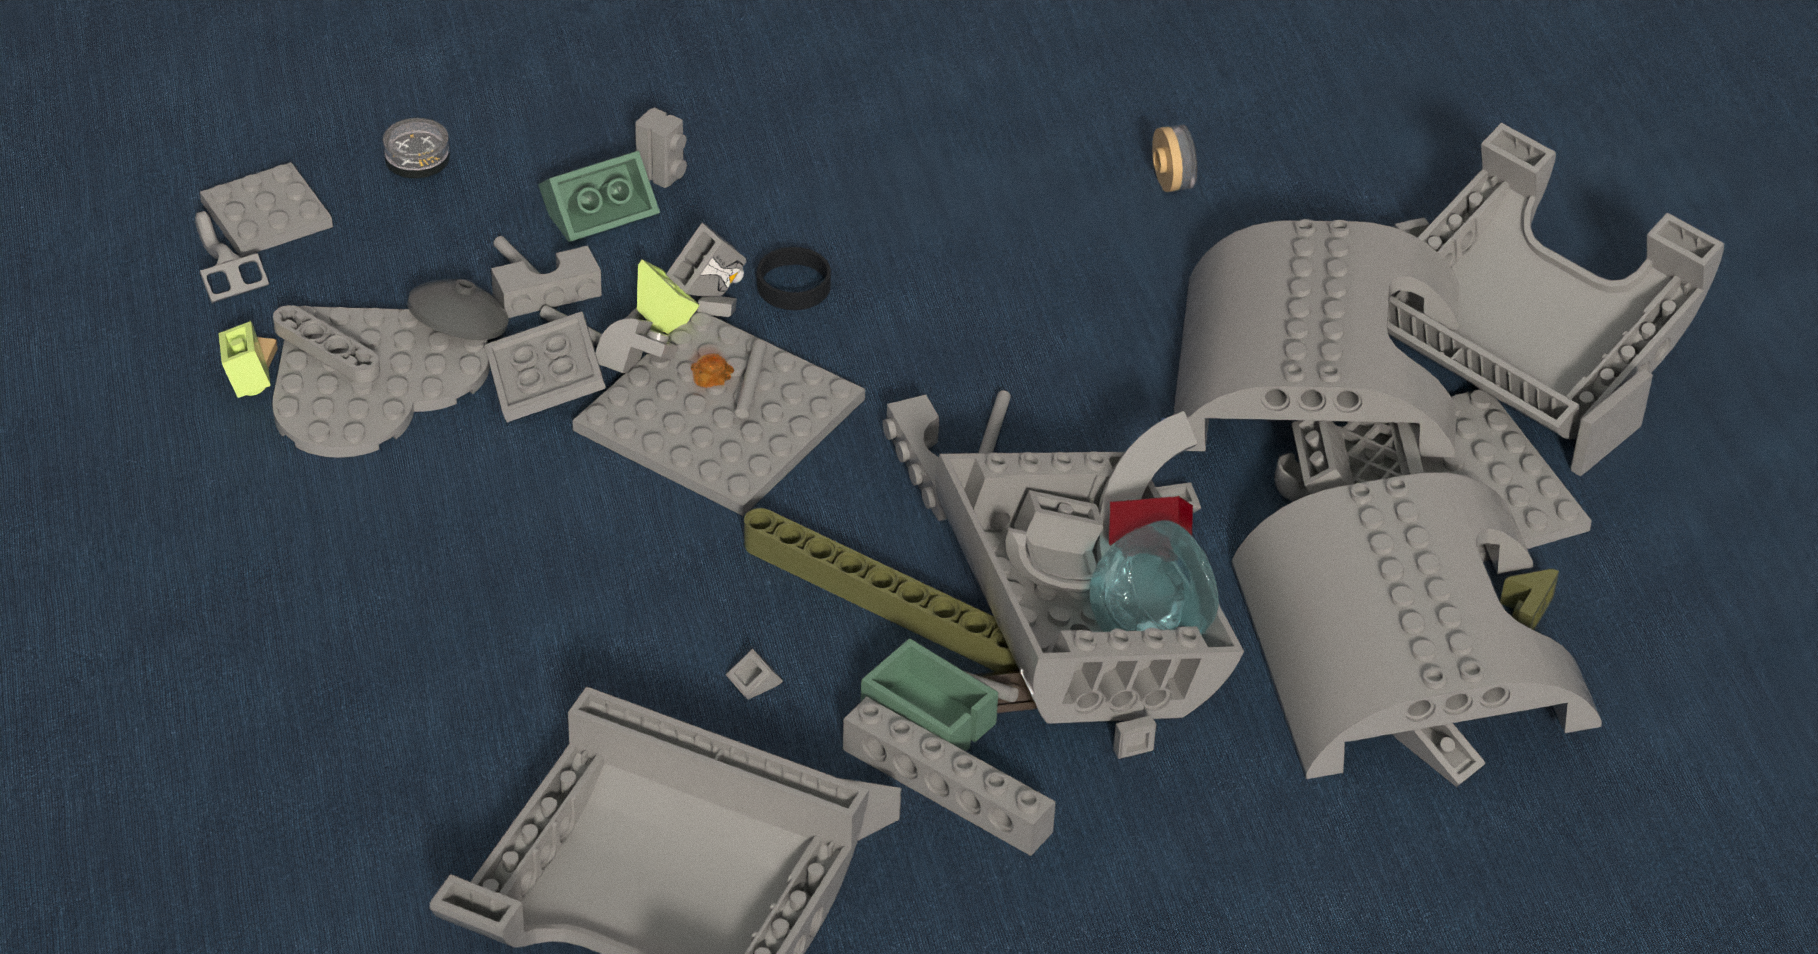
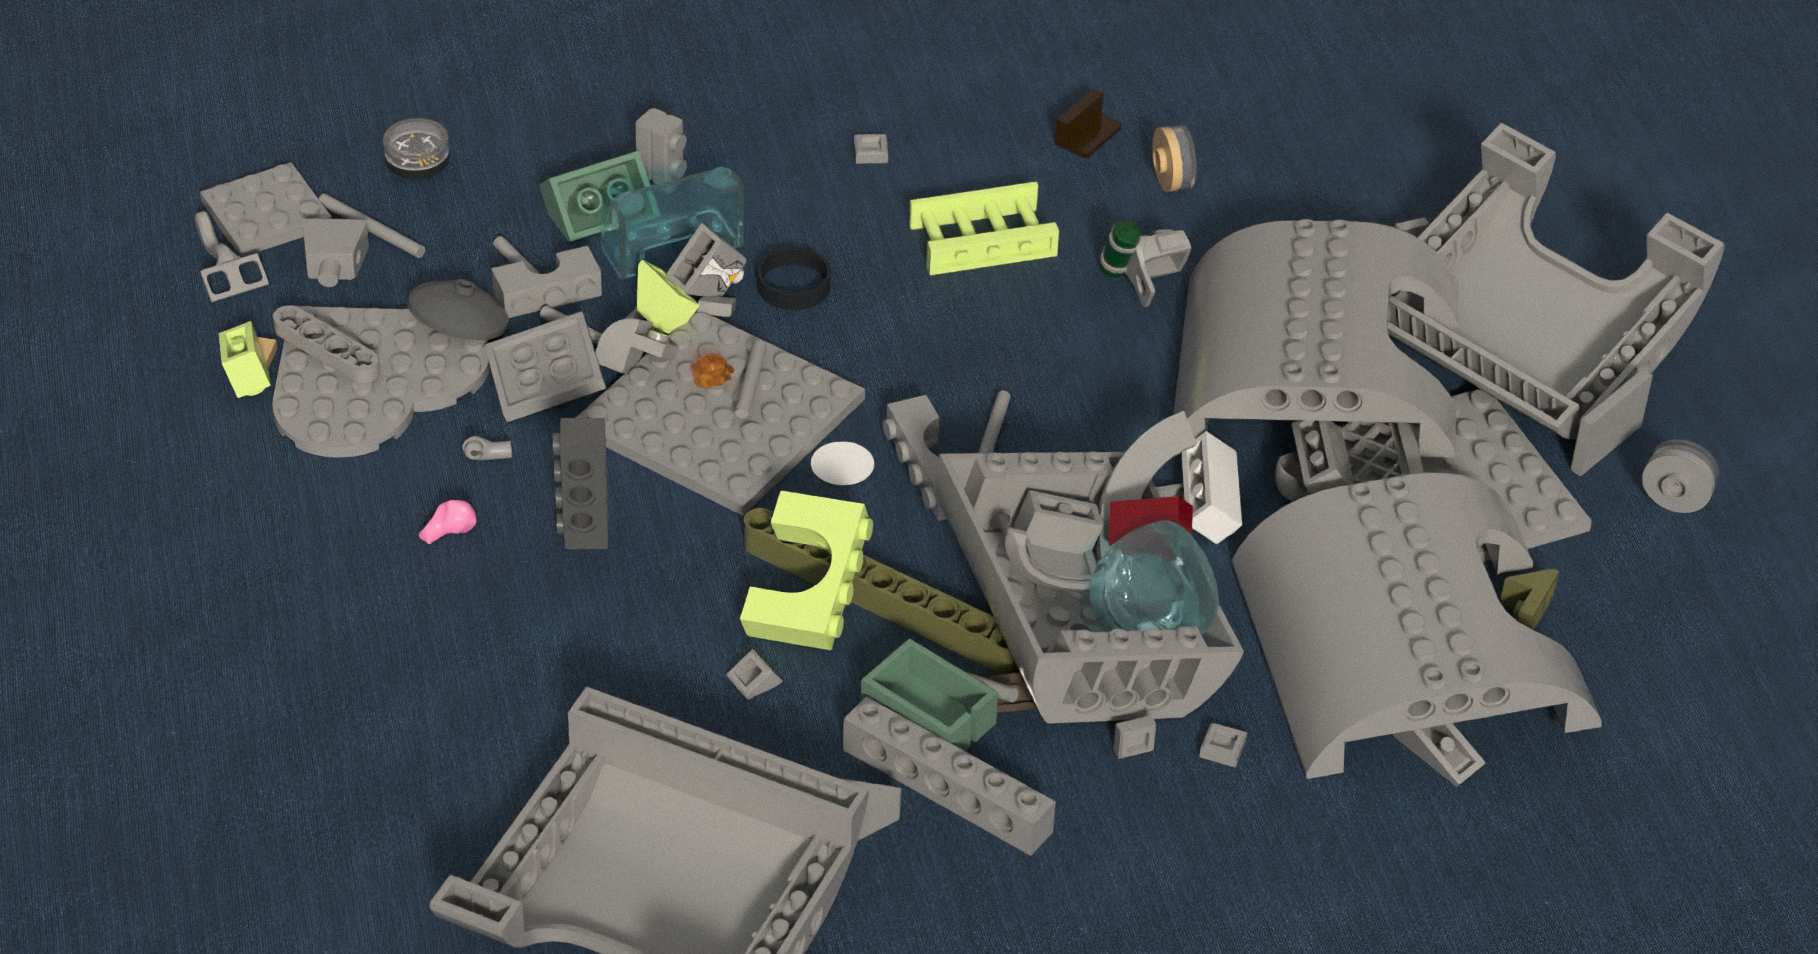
(334, 248): none -> light grey torso
(373, 226): none -> light grey bar
(450, 517): none -> bright pink animal
(482, 449): none -> light grey arm
(584, 483): none -> dark grey brick
(671, 214): none -> clear light blue windscreen
(812, 615): none -> yellowish green arch
(842, 463): none -> white sticker
(870, 148): none -> light grey tile
(987, 248): none -> yellowish green fence
(1084, 127): none -> dark brown panel
(1143, 256): none -> light grey piece
(1212, 487): none -> white brick
(1223, 744): none -> light grey tile
(1680, 476): none -> light grey piece

